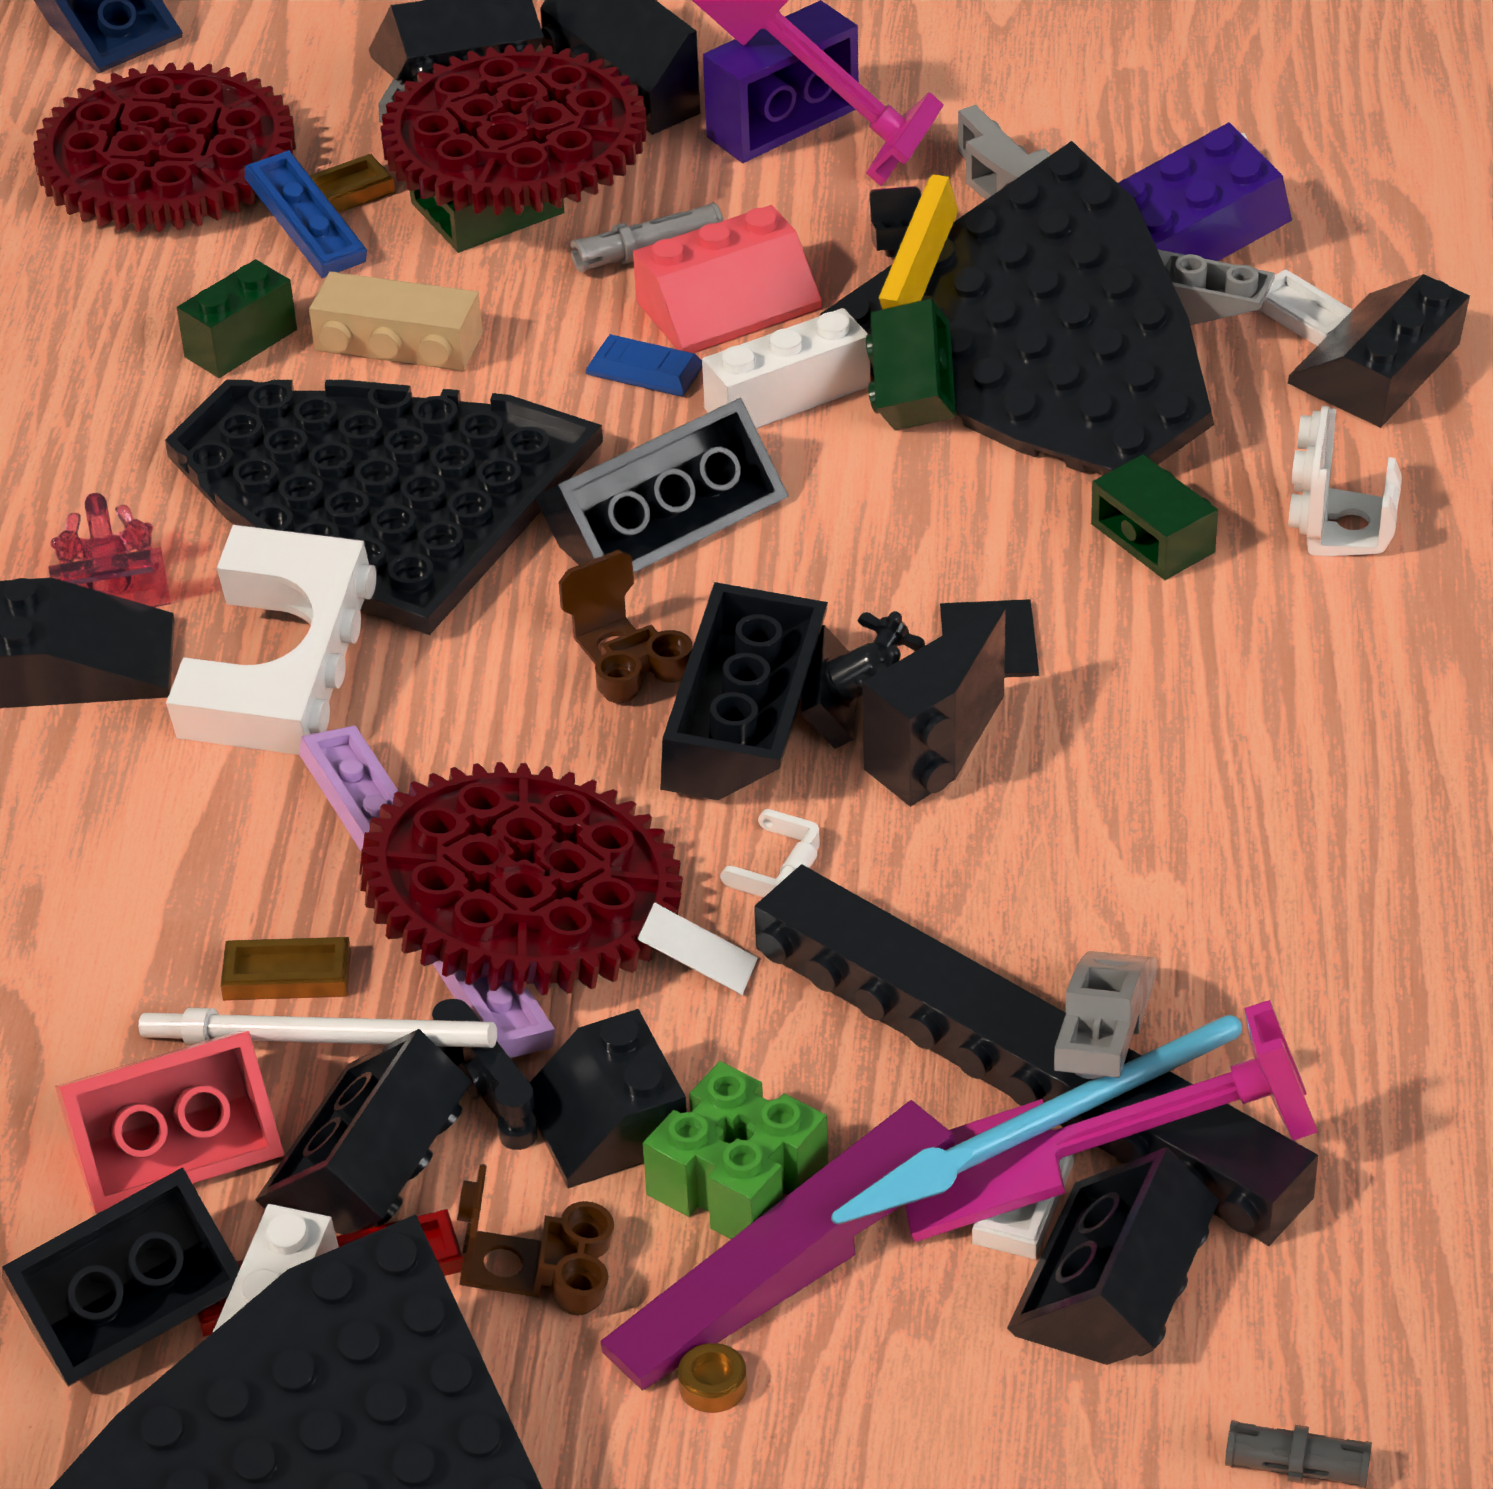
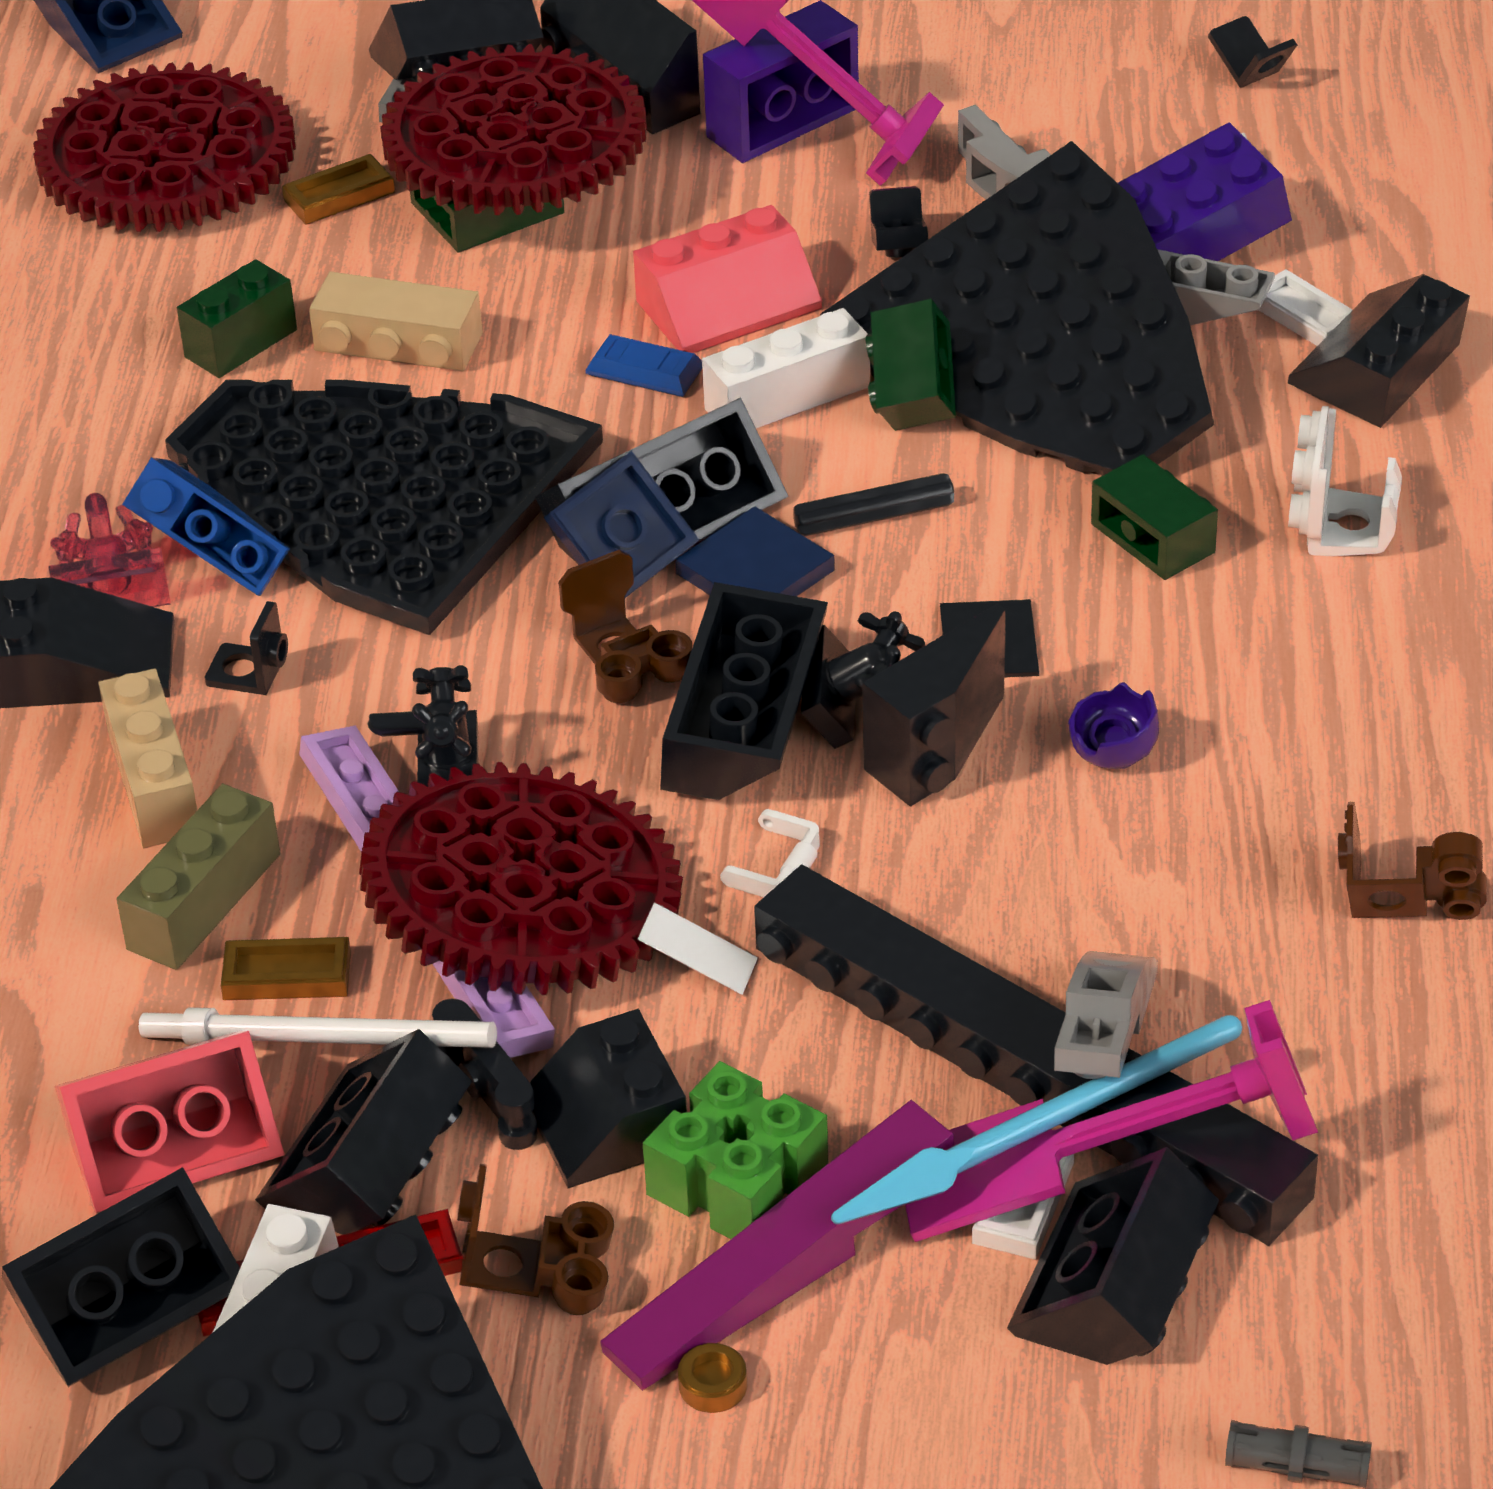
(148, 755): none -> tan brick
(198, 876): none -> olive brick
(206, 523): none -> blue slope
(266, 652): none -> black bracket
(288, 697): white arch -> none
(305, 213): blue tile -> none
(443, 727): none -> black piece
(623, 239): light grey pin -> none
(623, 513): none -> dark blue tile
(757, 555): none -> dark blue tile
(873, 504): none -> black axle
(921, 244): yellow tile -> none
(1115, 727): none -> dark purple hair
(1246, 51): none -> black bracket
(1444, 872): none -> reddish brown piece

